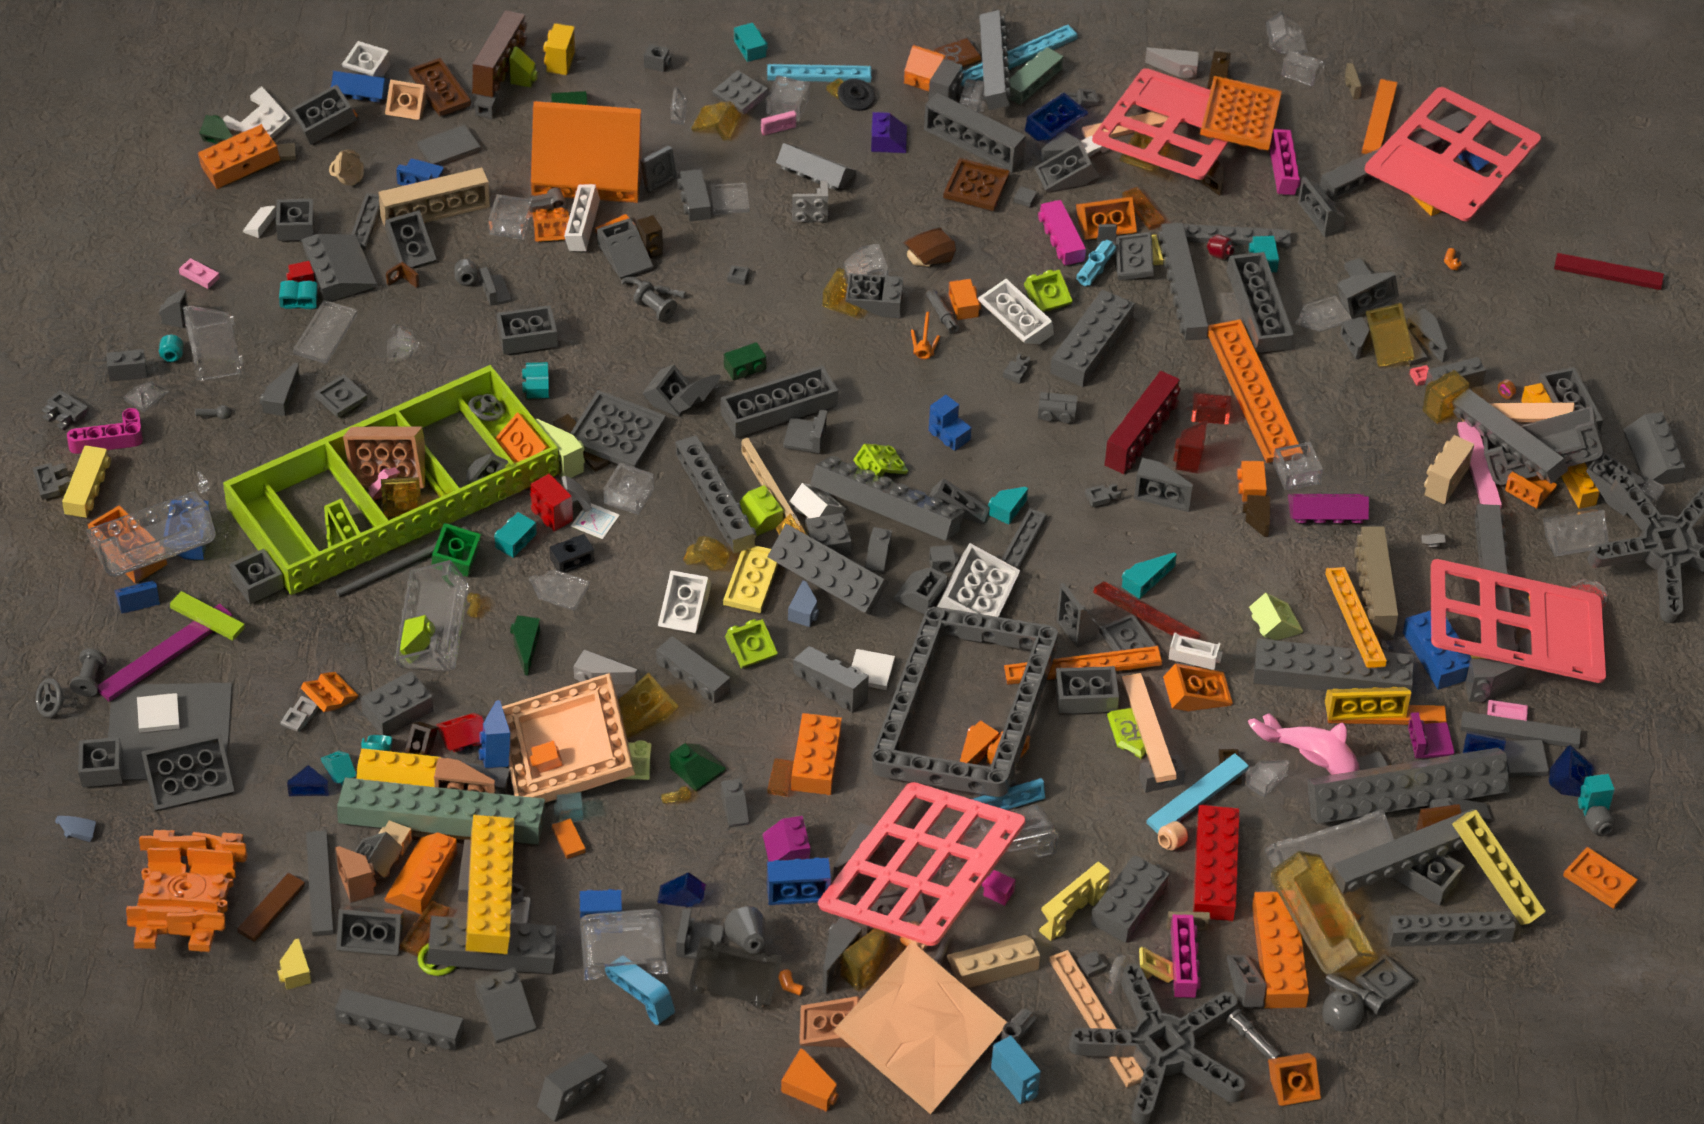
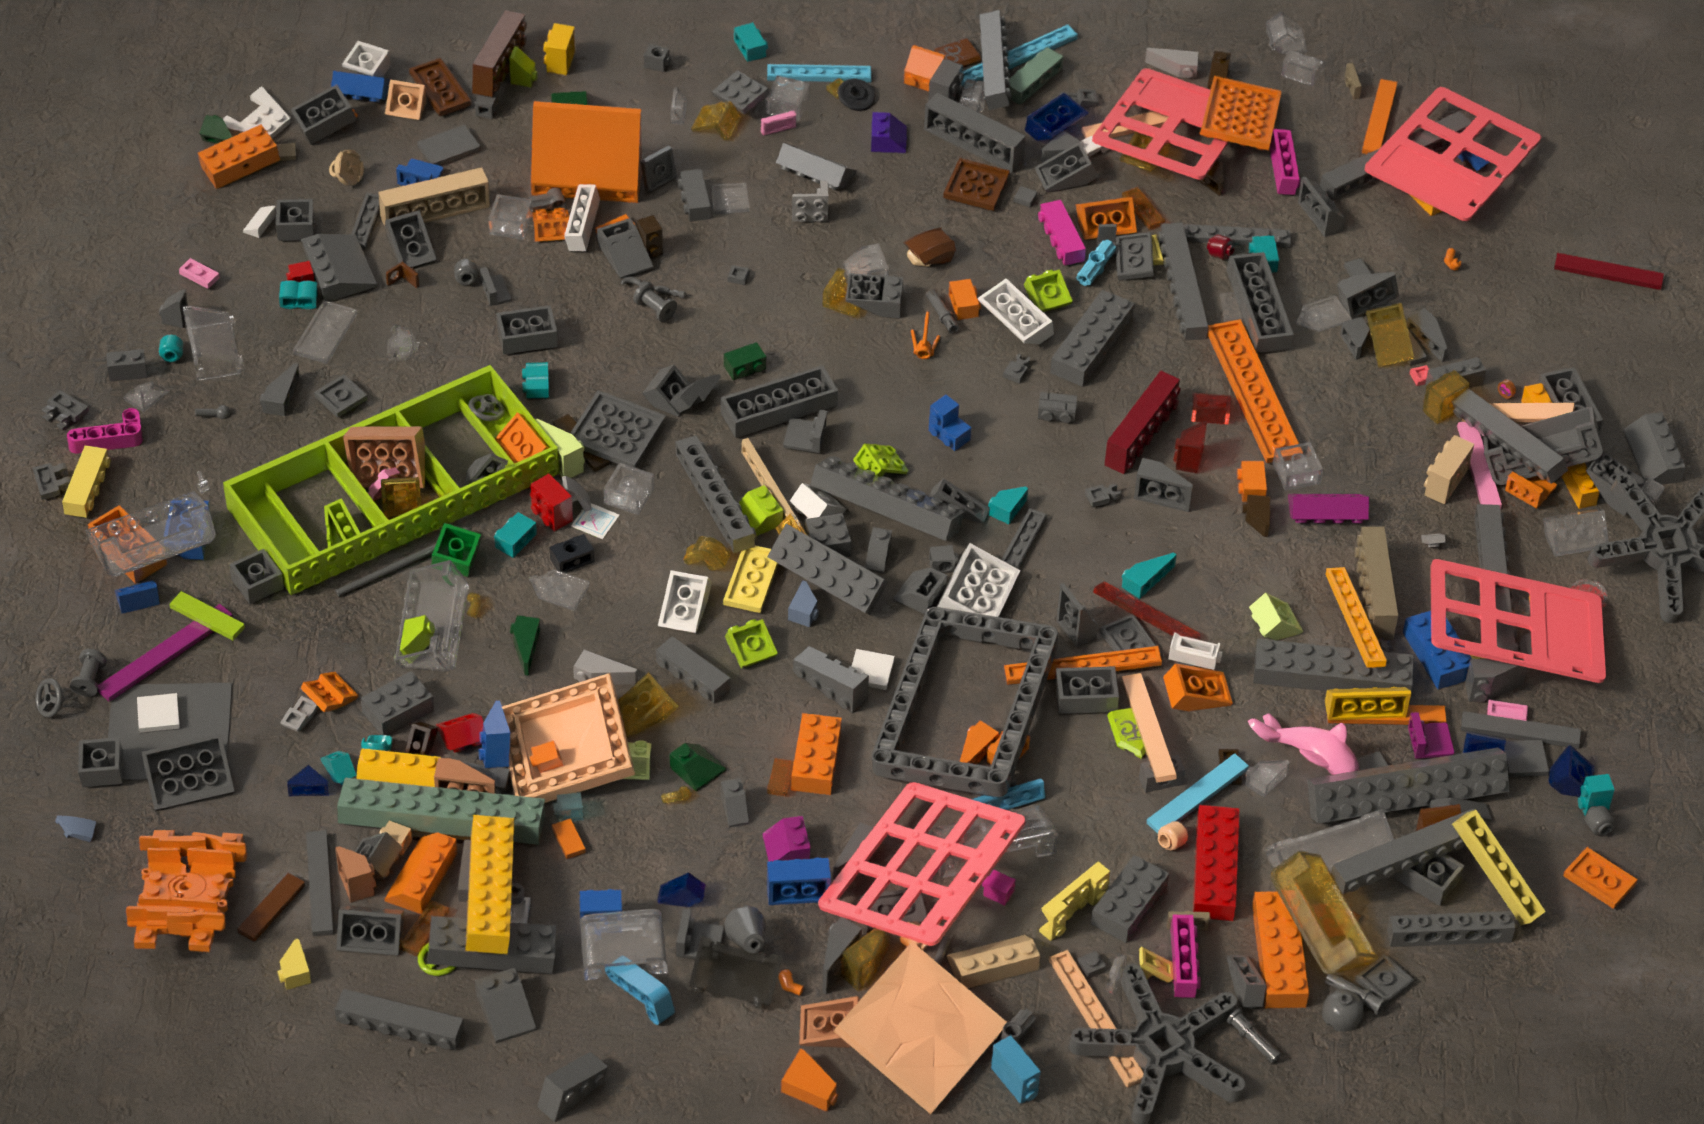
(1294, 1078): orange slope -> none

